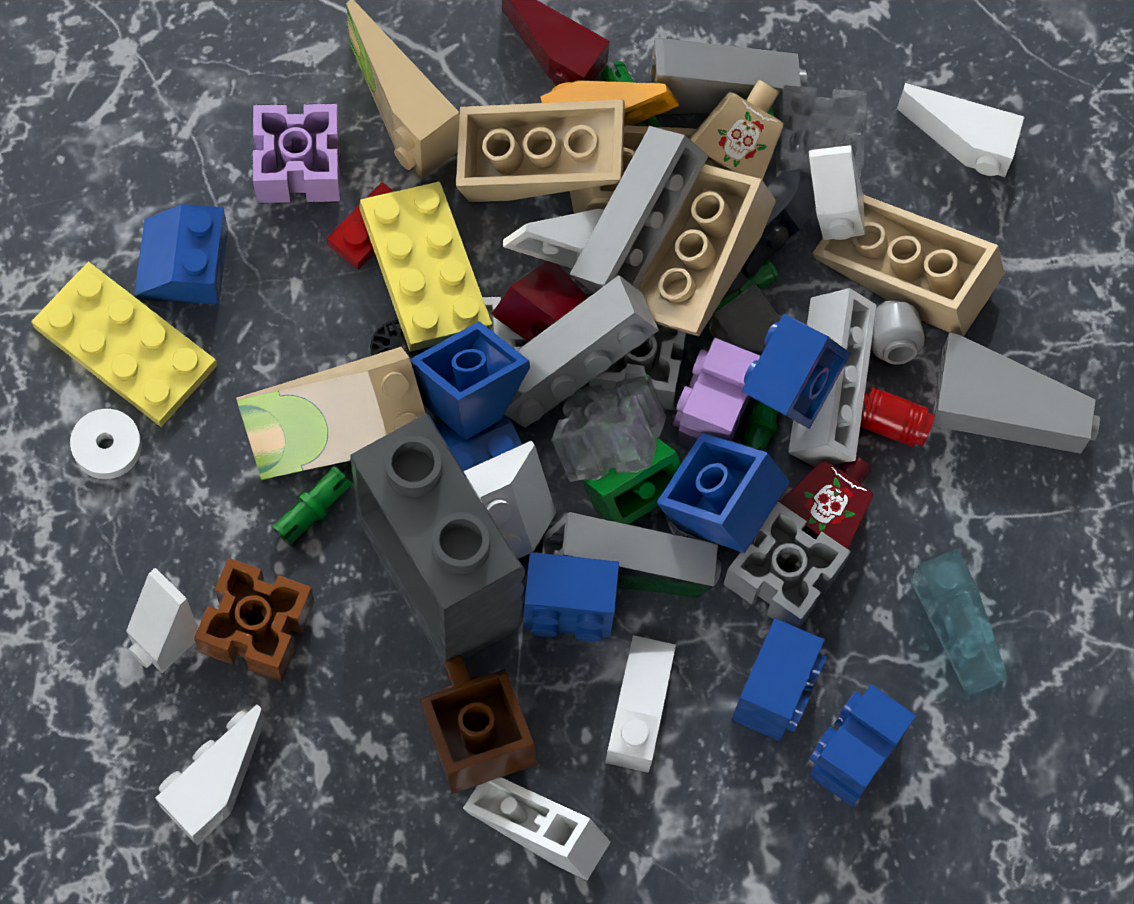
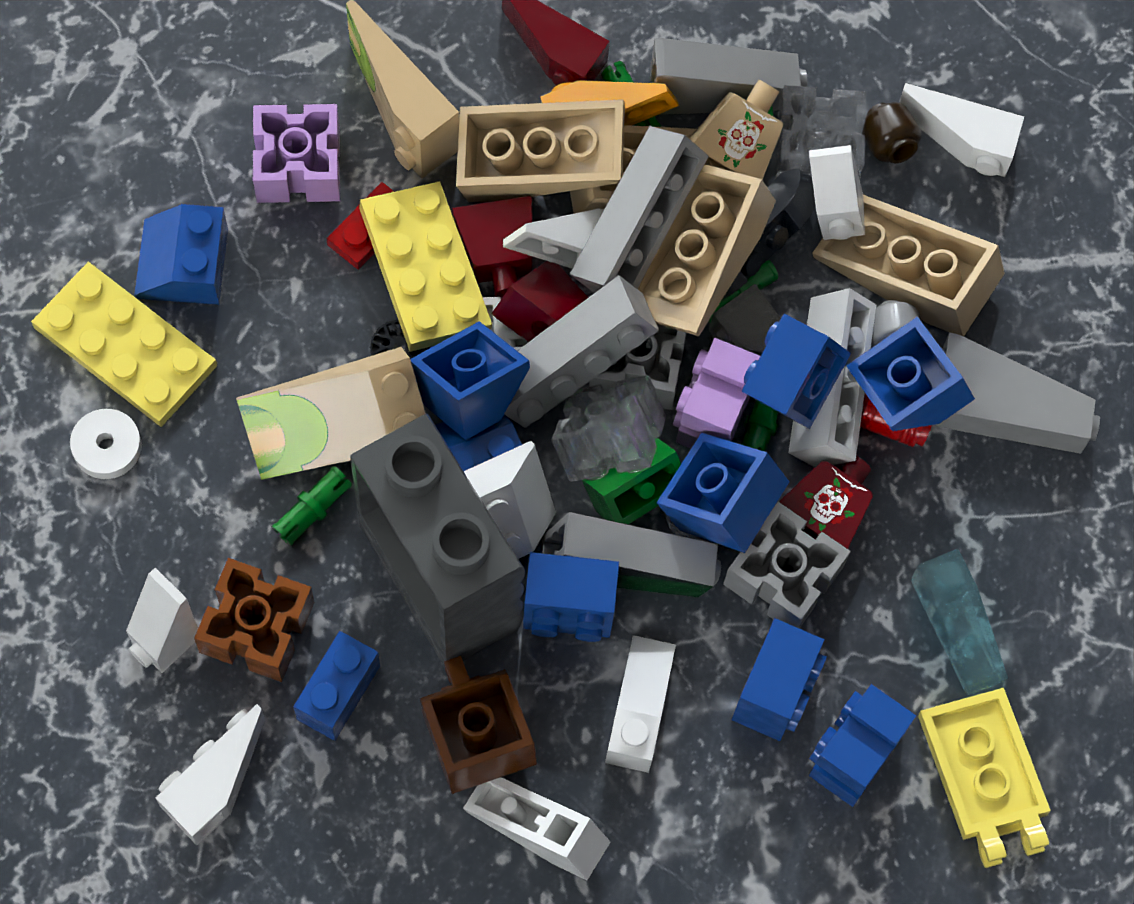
(337, 685): none -> blue brick
(482, 235): none -> dark red torso
(891, 132): none -> dark brown head
(911, 379): none -> blue slope
(987, 773): none -> light yellow tile

